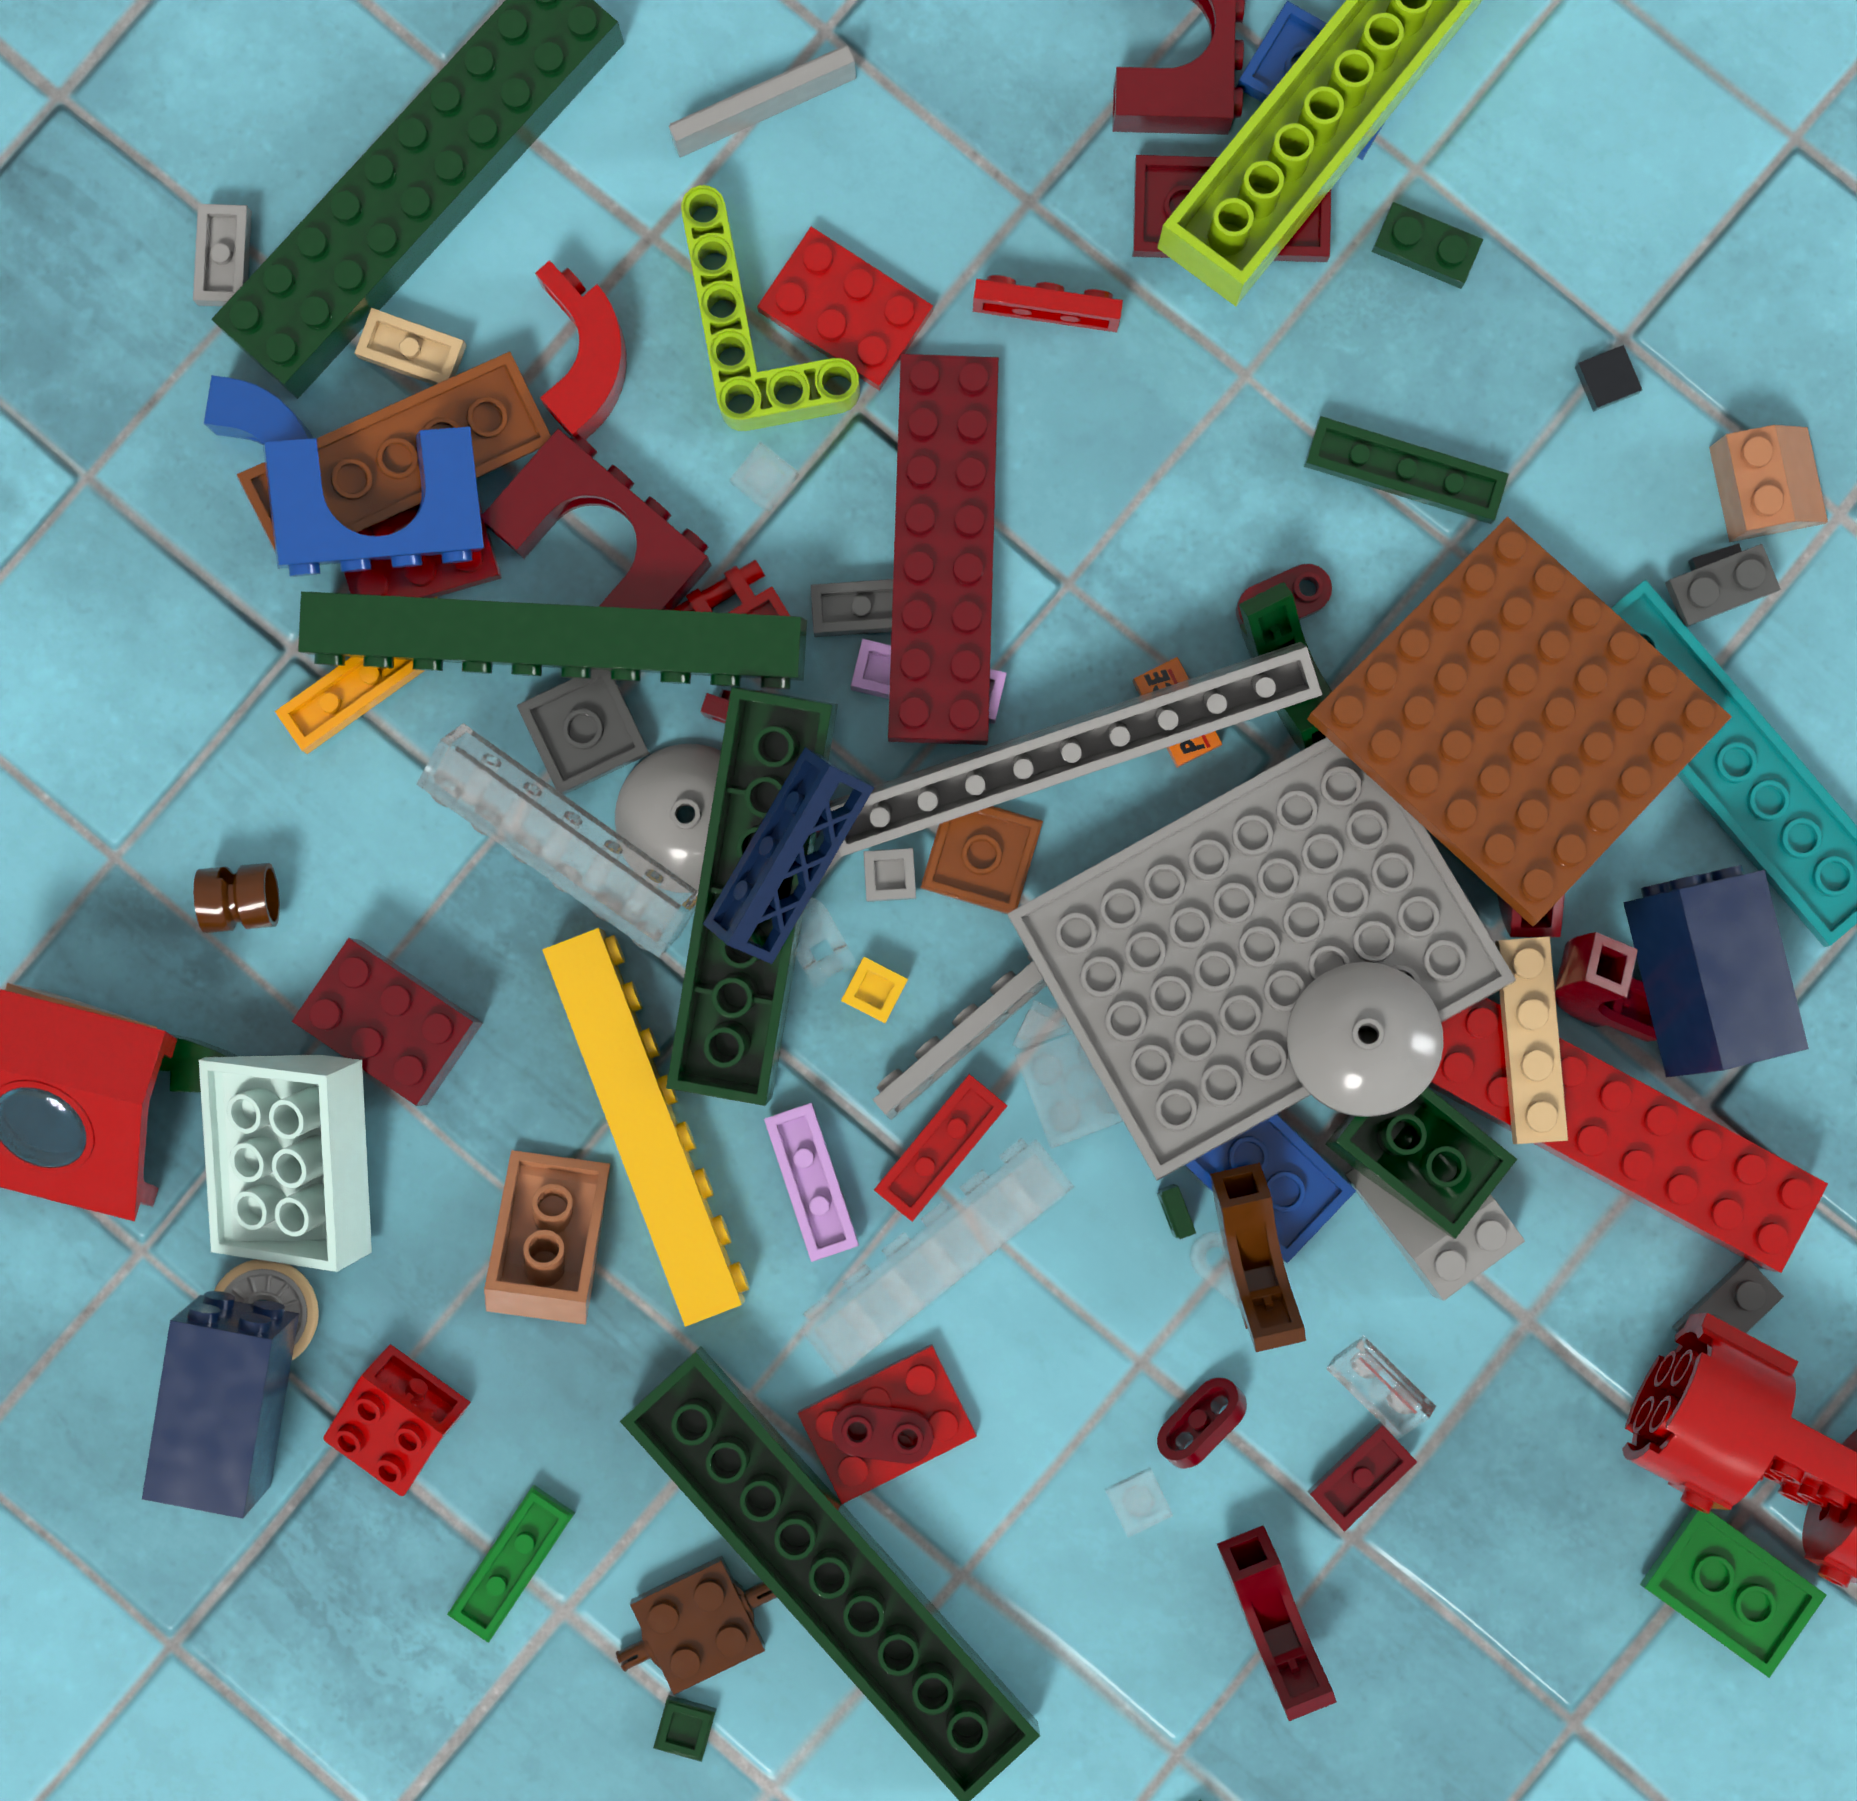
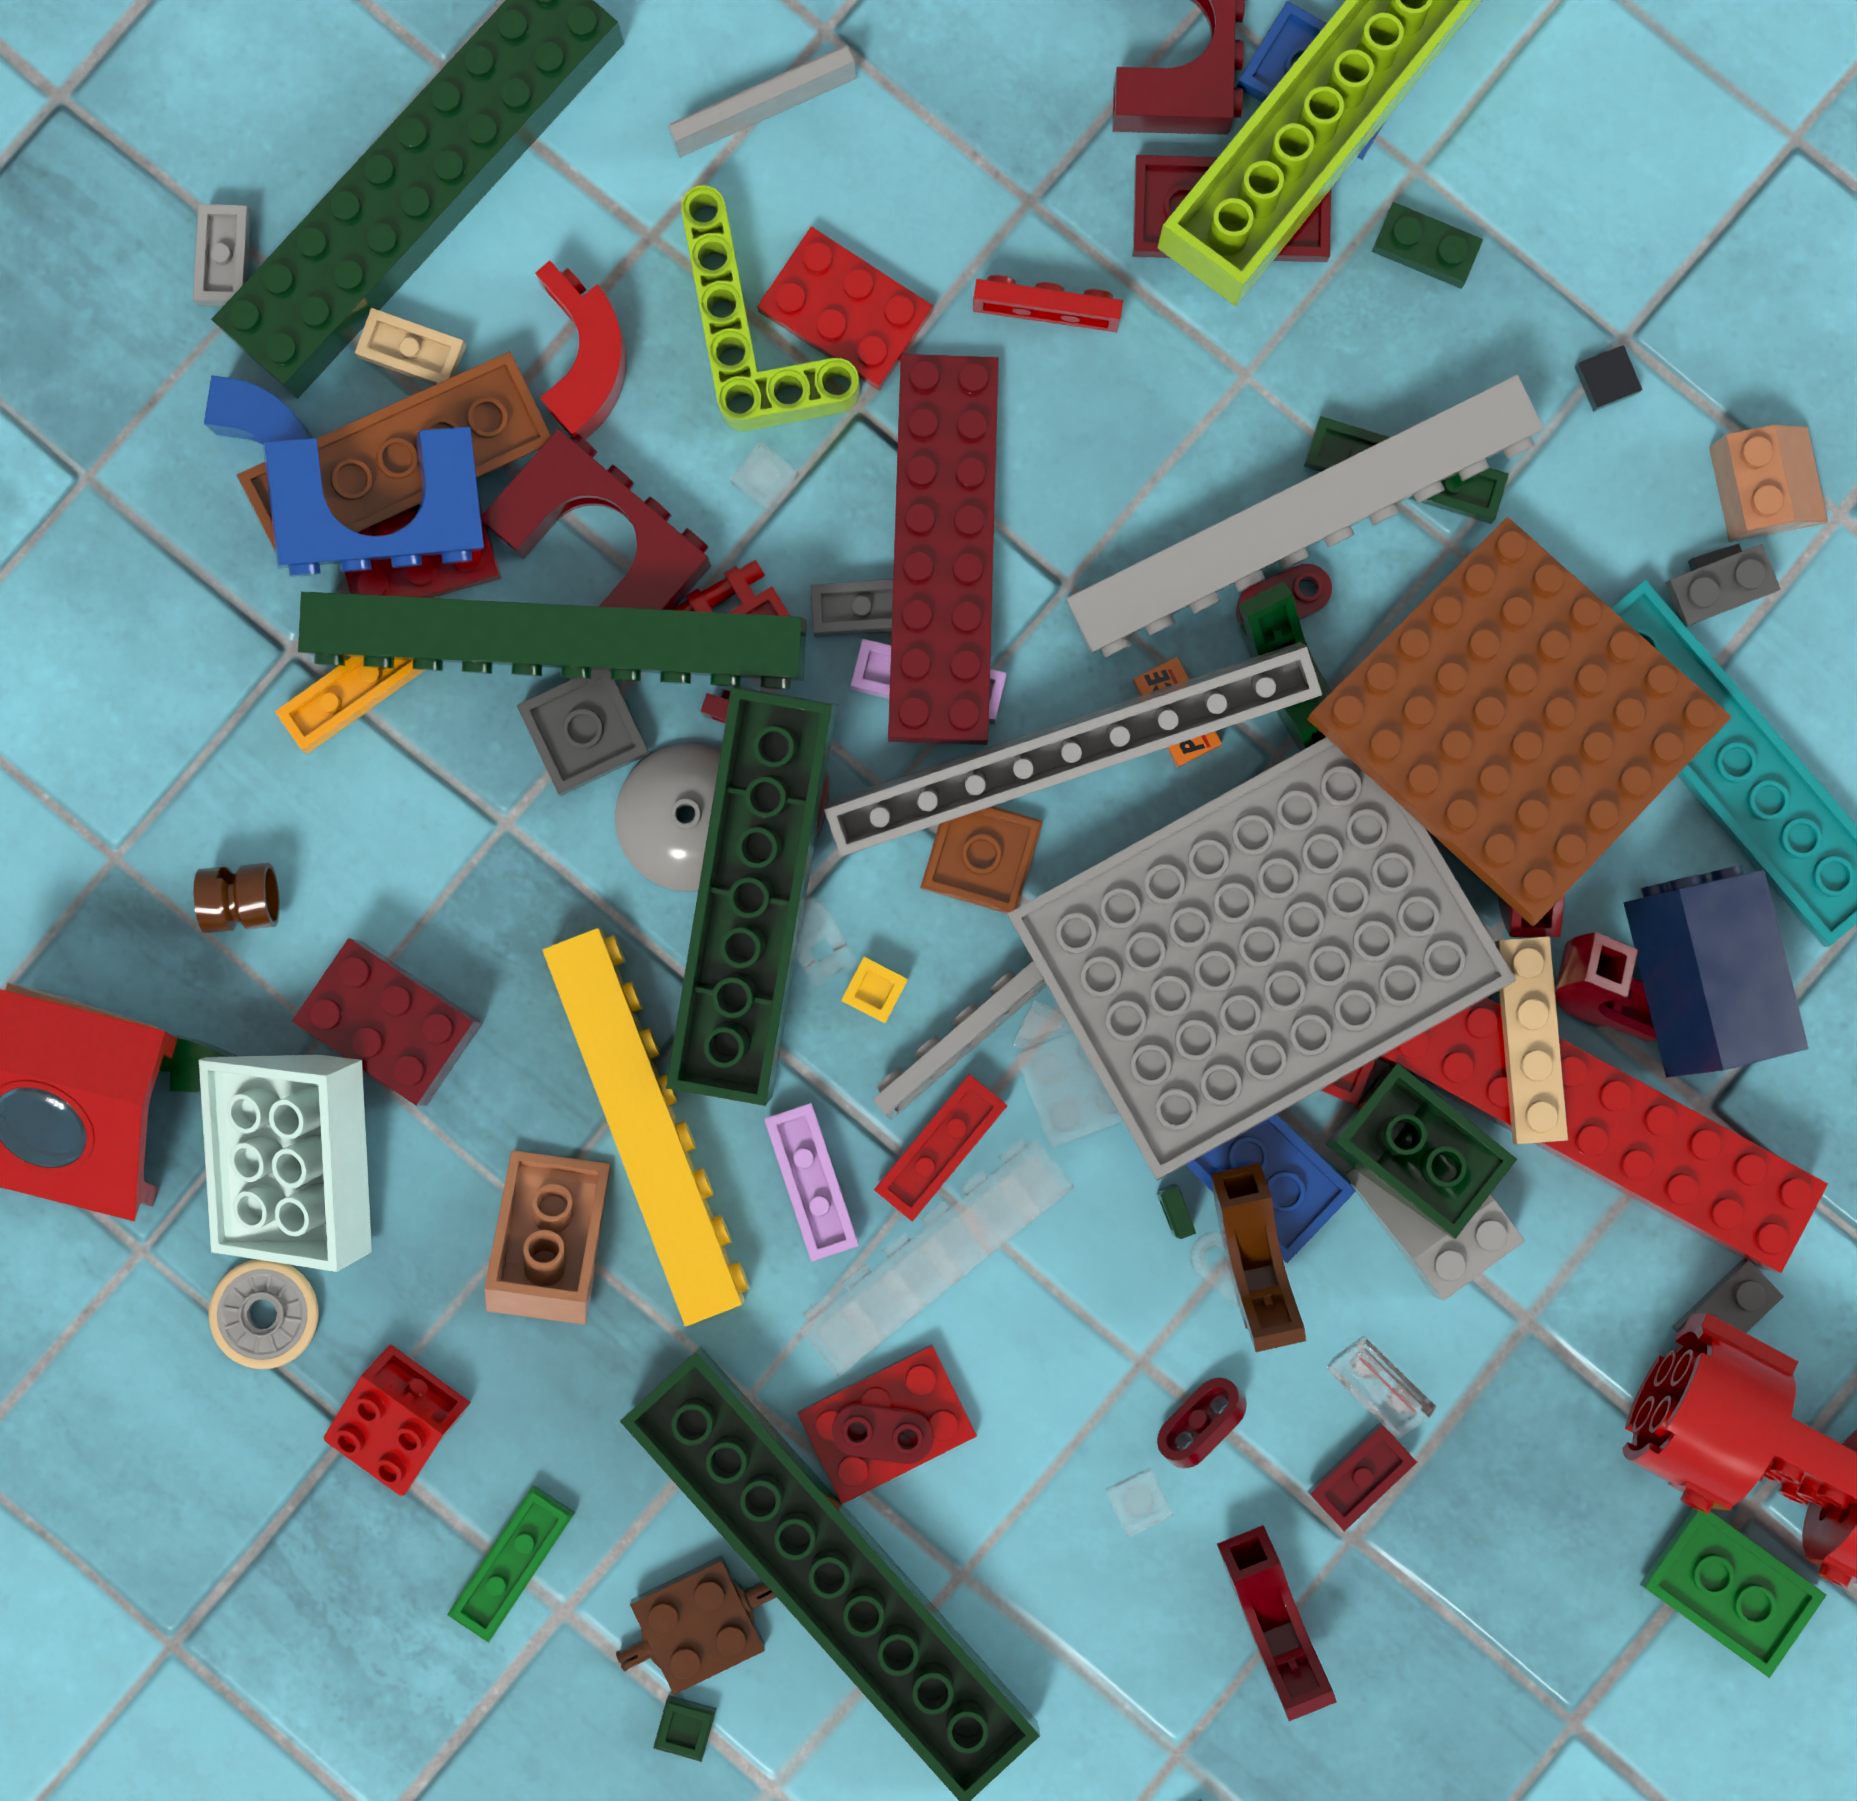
(220, 1404): dark blue brick -> none
(559, 839): clear brick -> none
(779, 853): dark blue fence -> none
(889, 875): light grey plate -> none
(1305, 515): none -> light grey brick
(1358, 1075): light grey dish -> none

